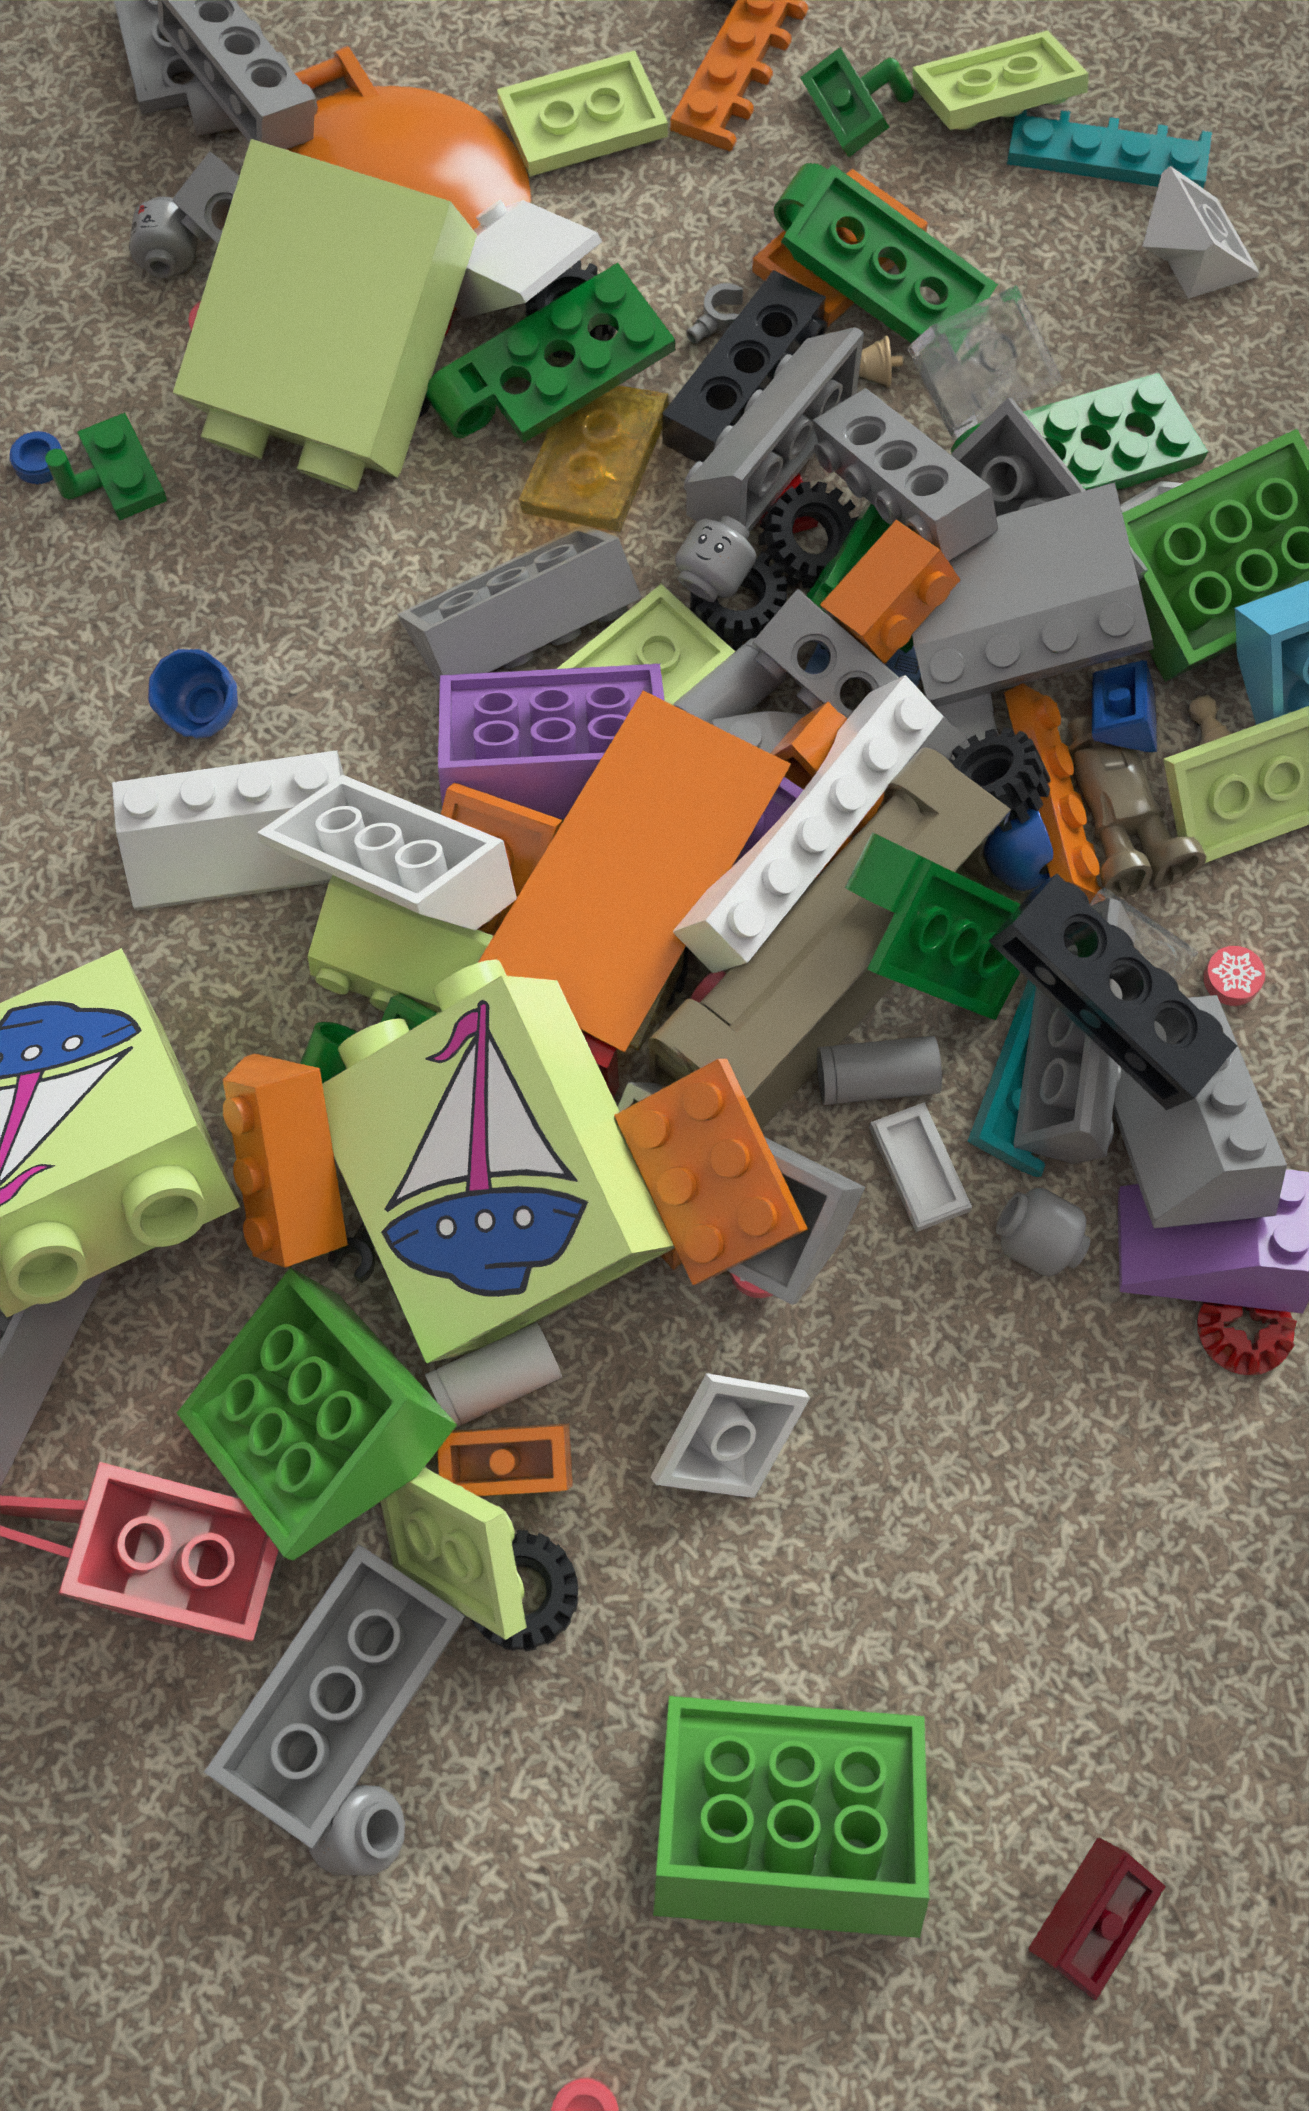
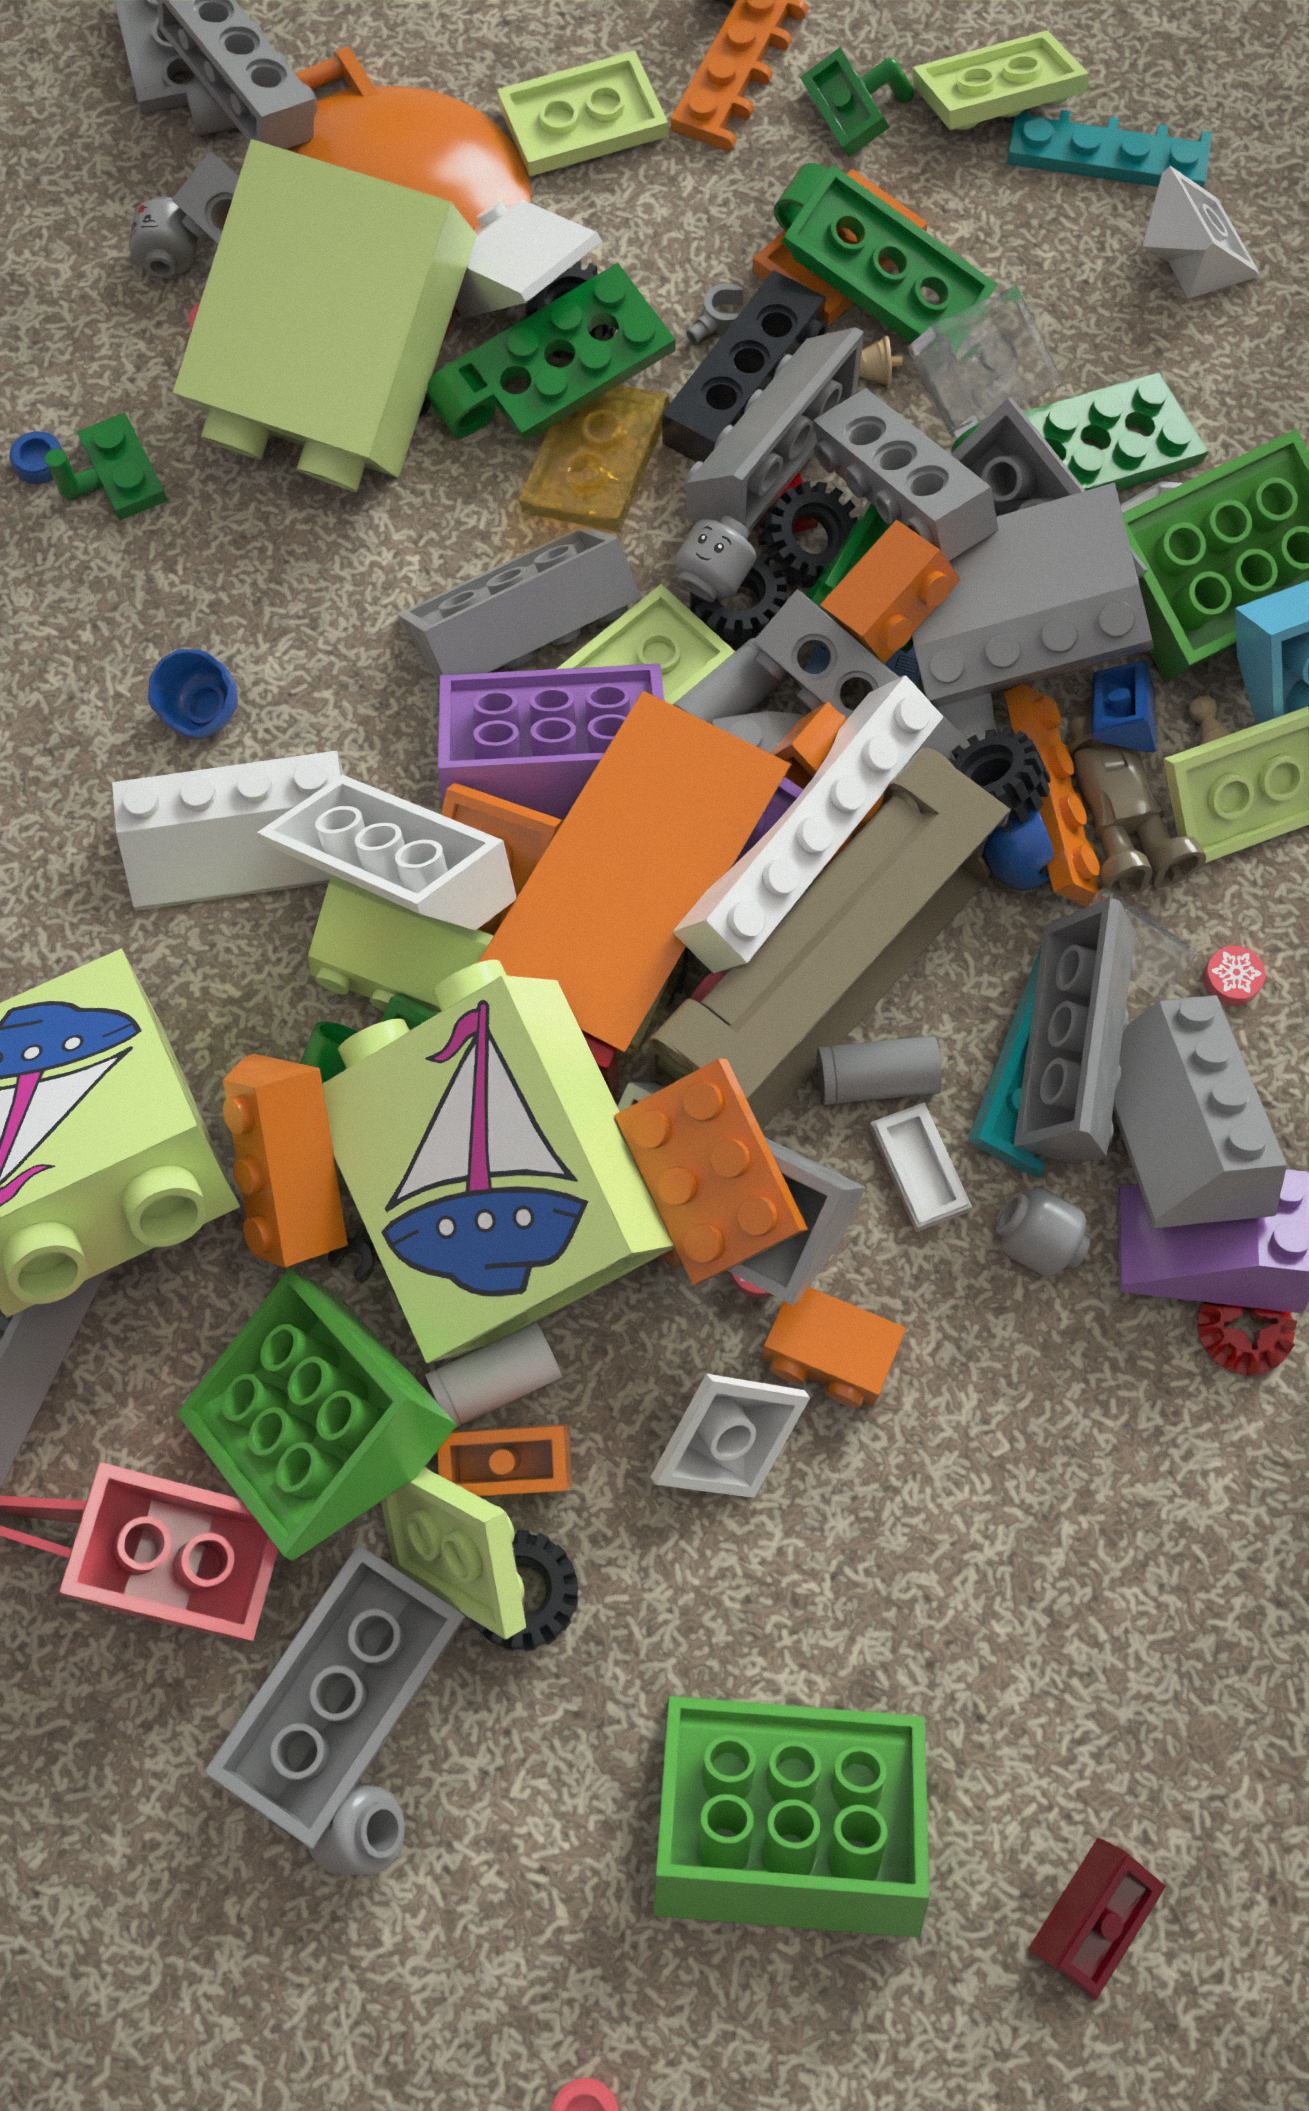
(833, 1346): none -> orange brick
(937, 929): green hinge -> none
(1081, 989): black brick -> none

